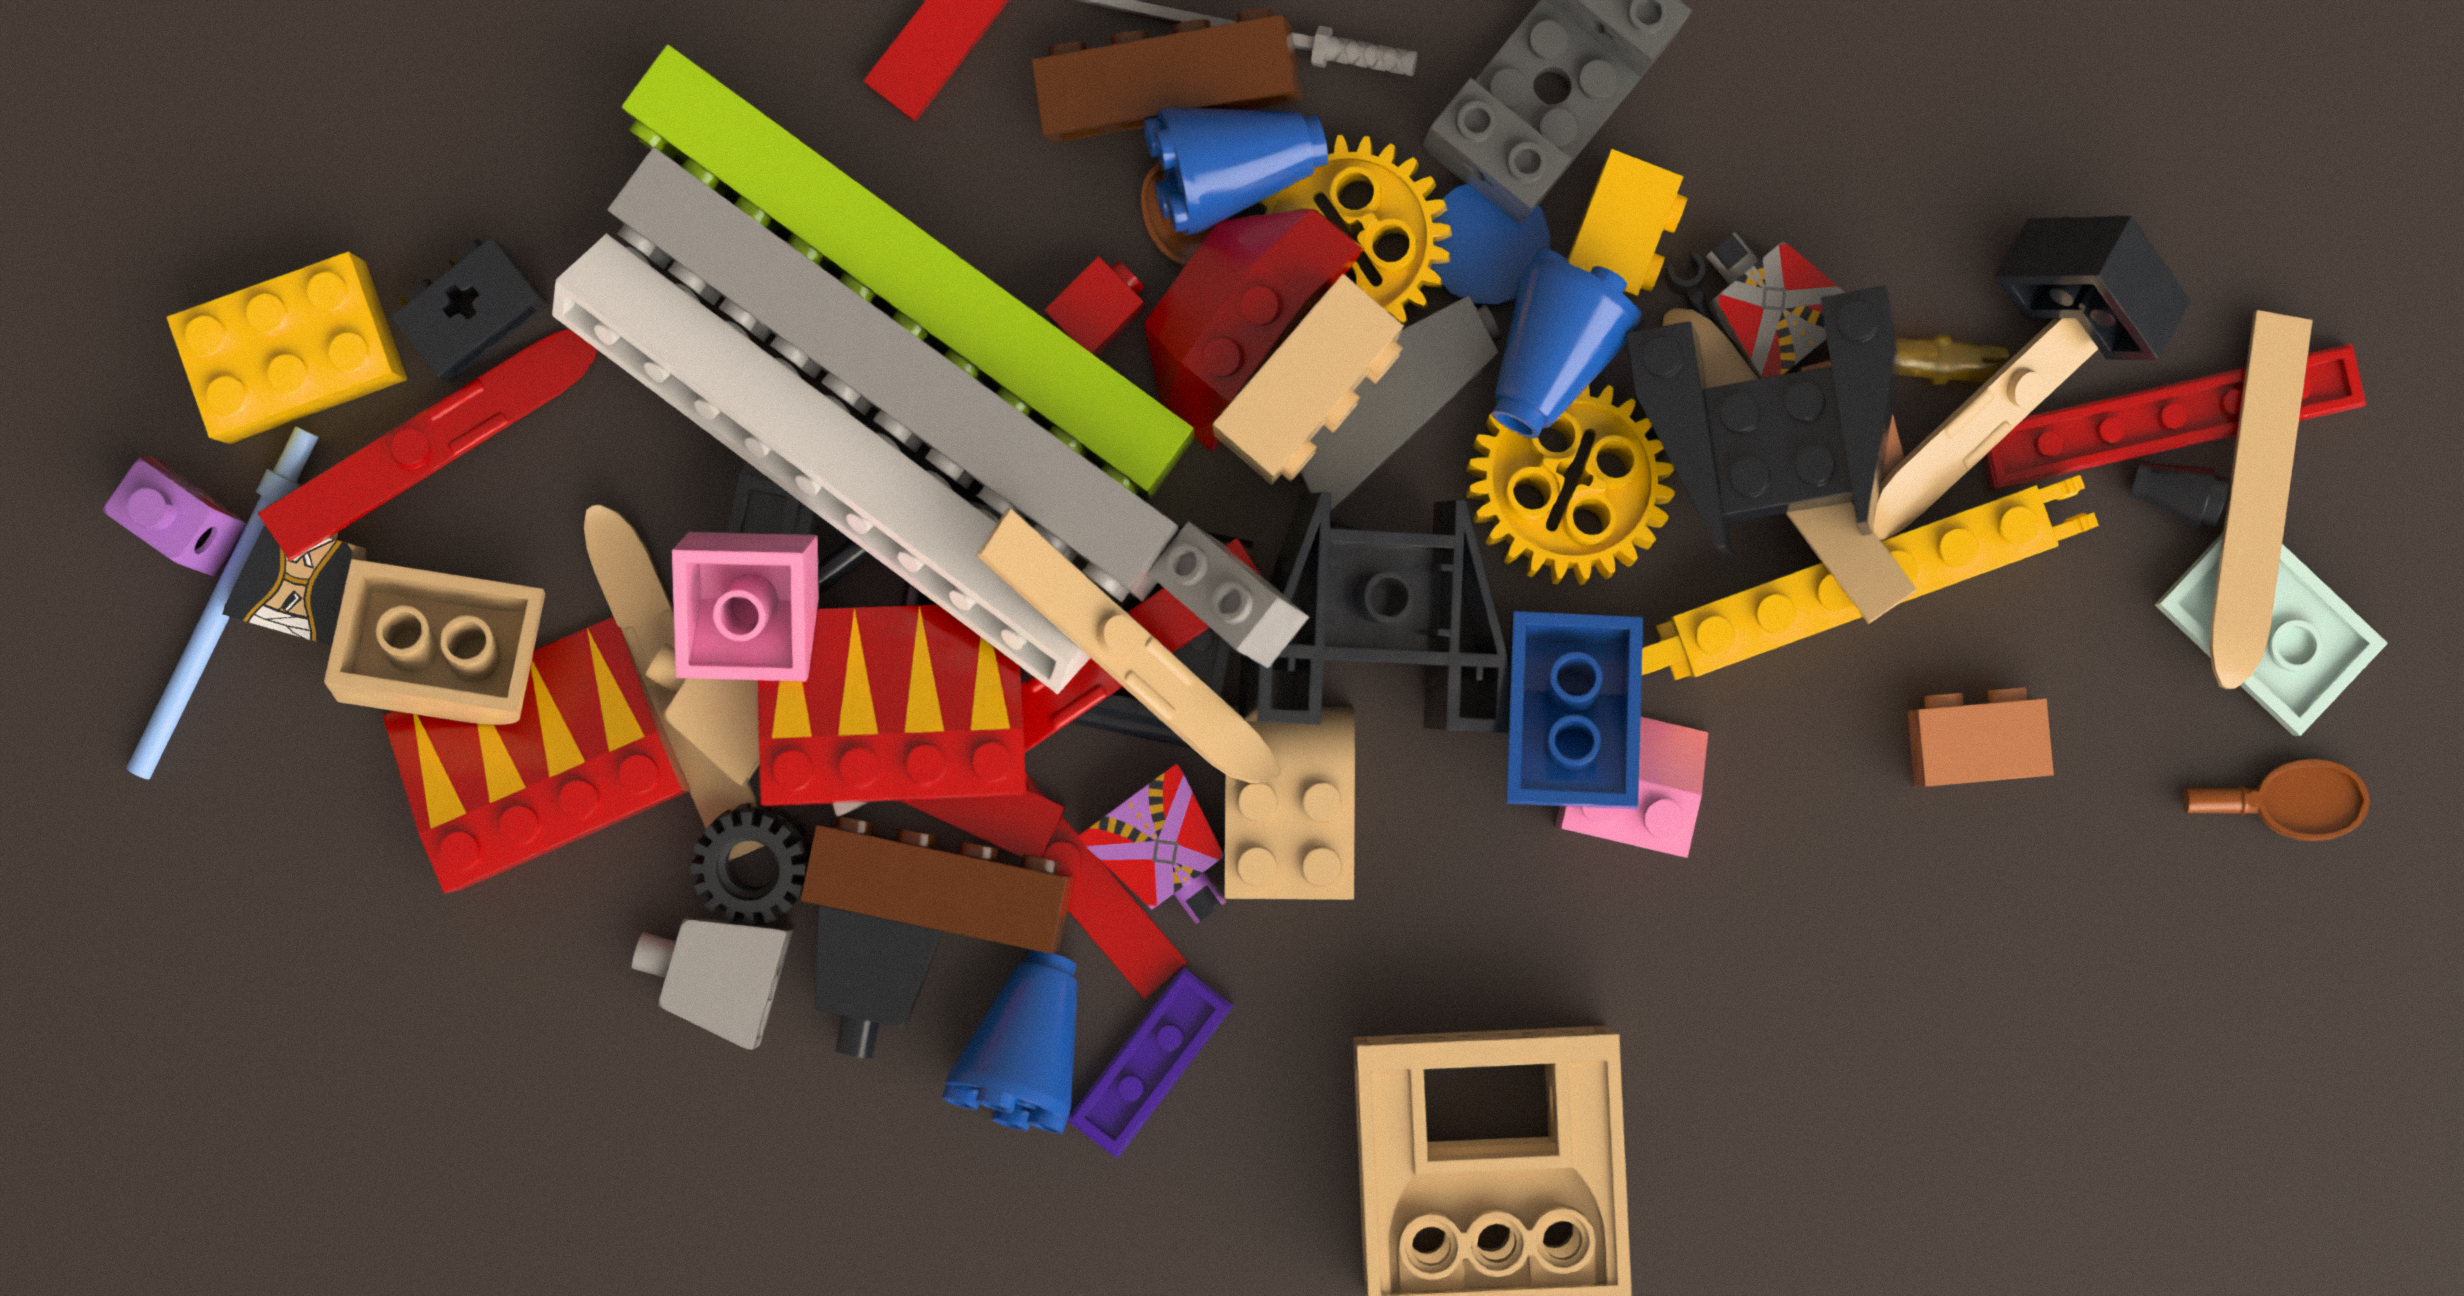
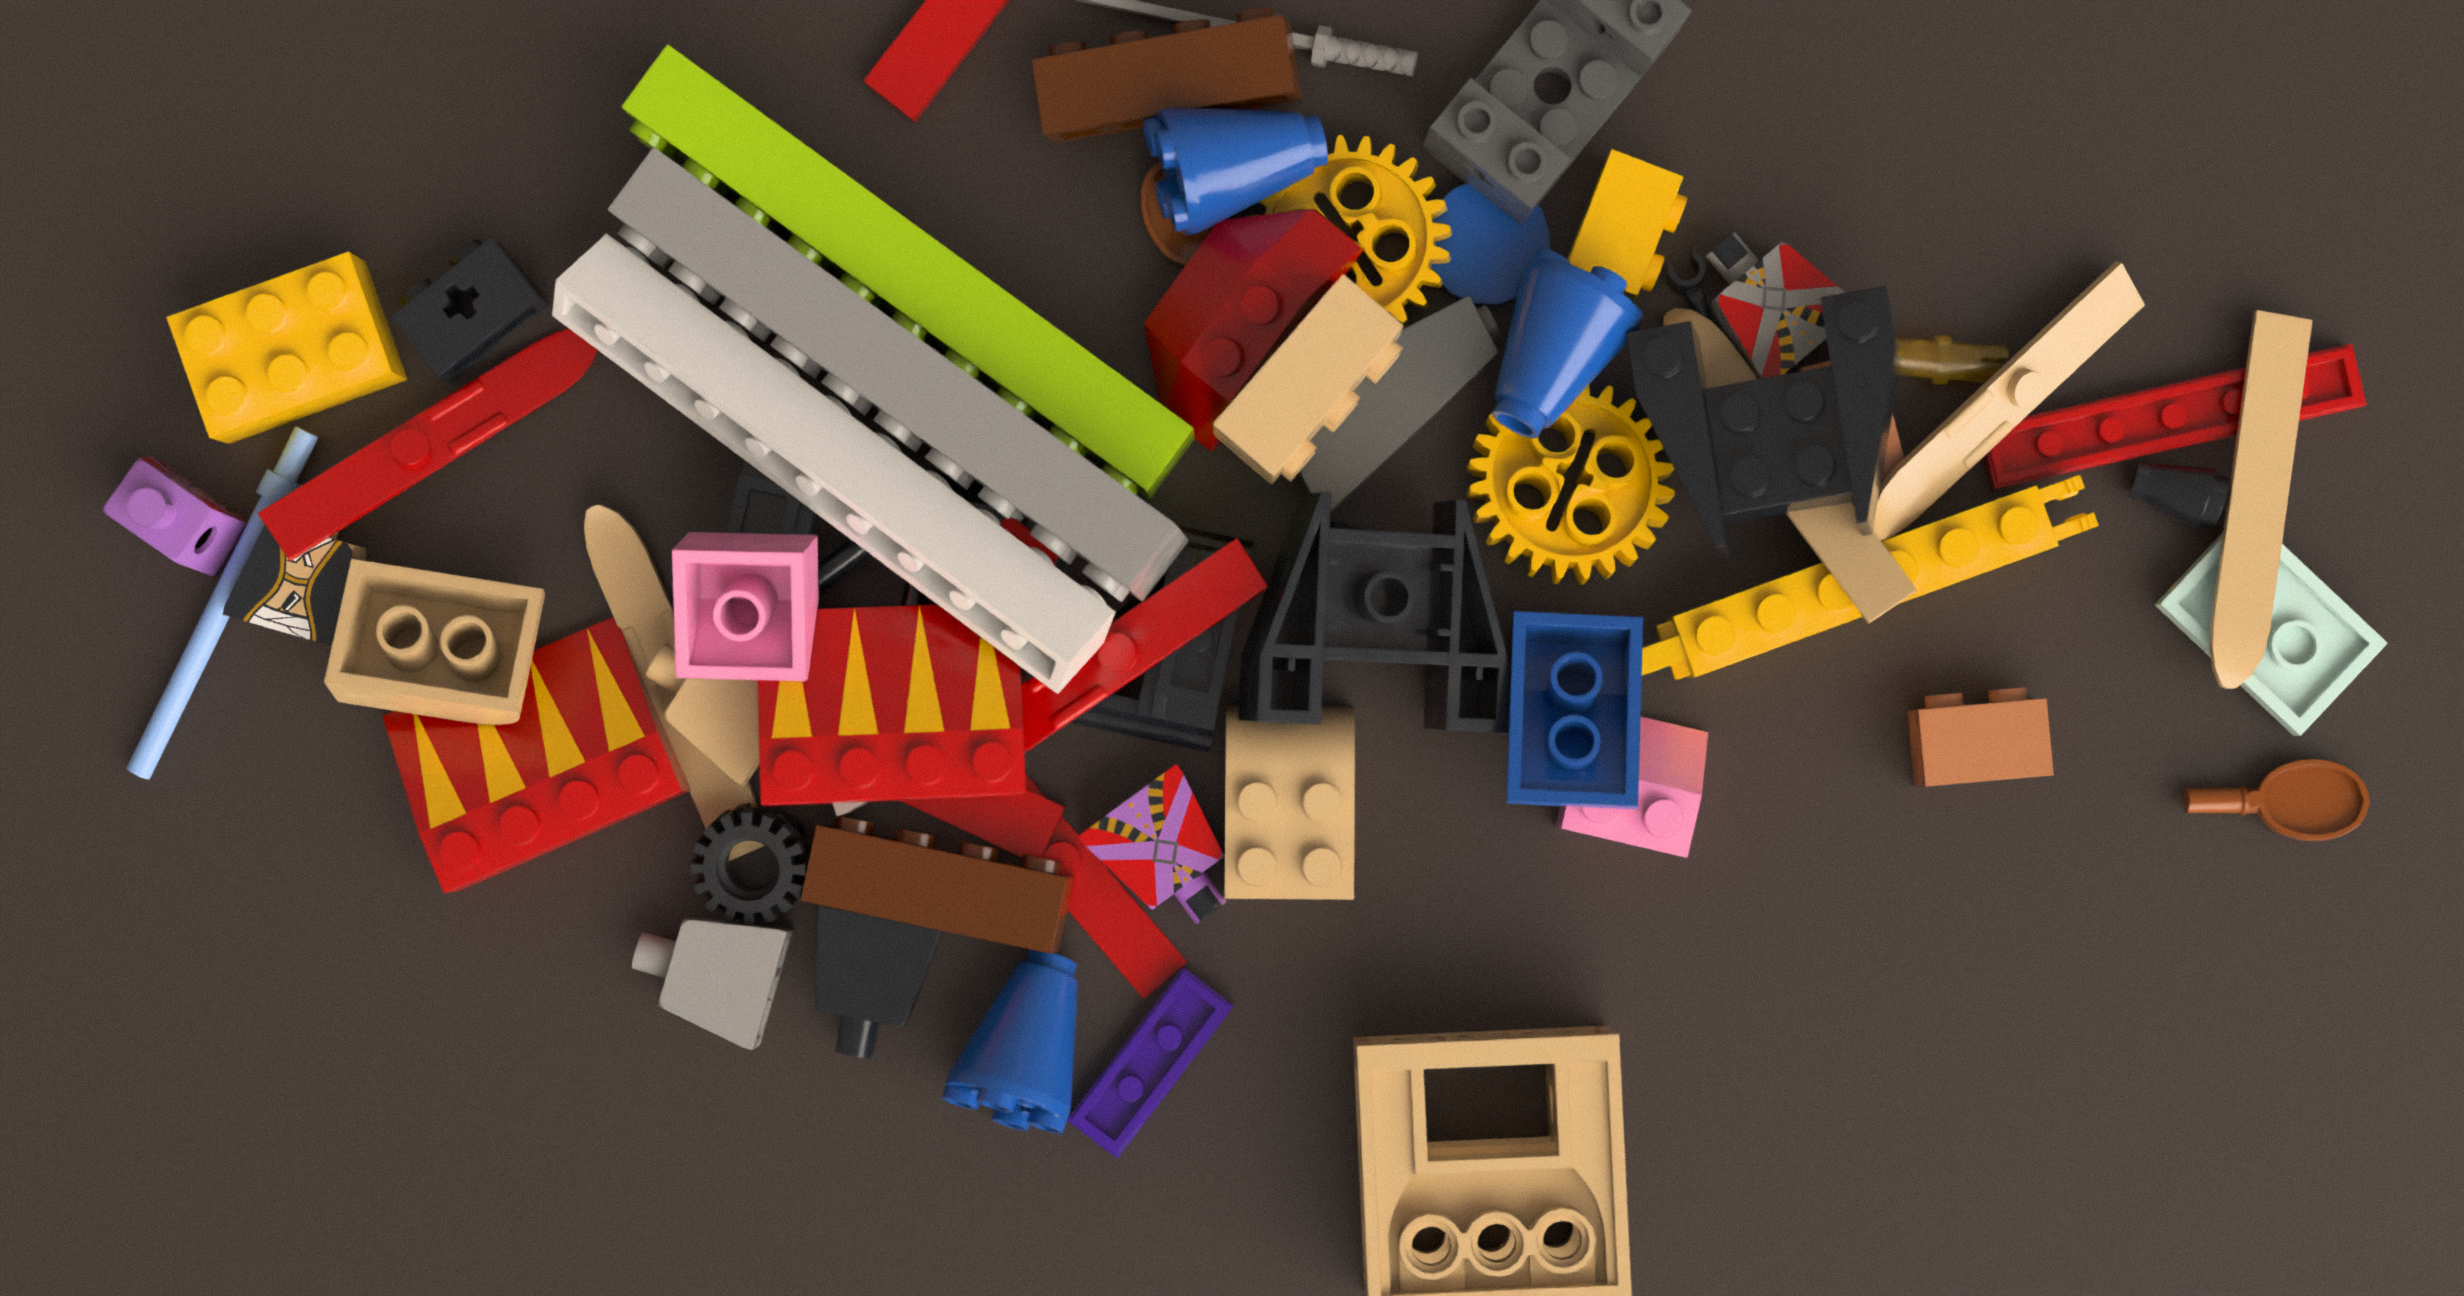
(1097, 305): red brick -> none
(1126, 650): tan piece -> none
(1228, 595): light grey brick -> none
(2101, 276): black brick -> none

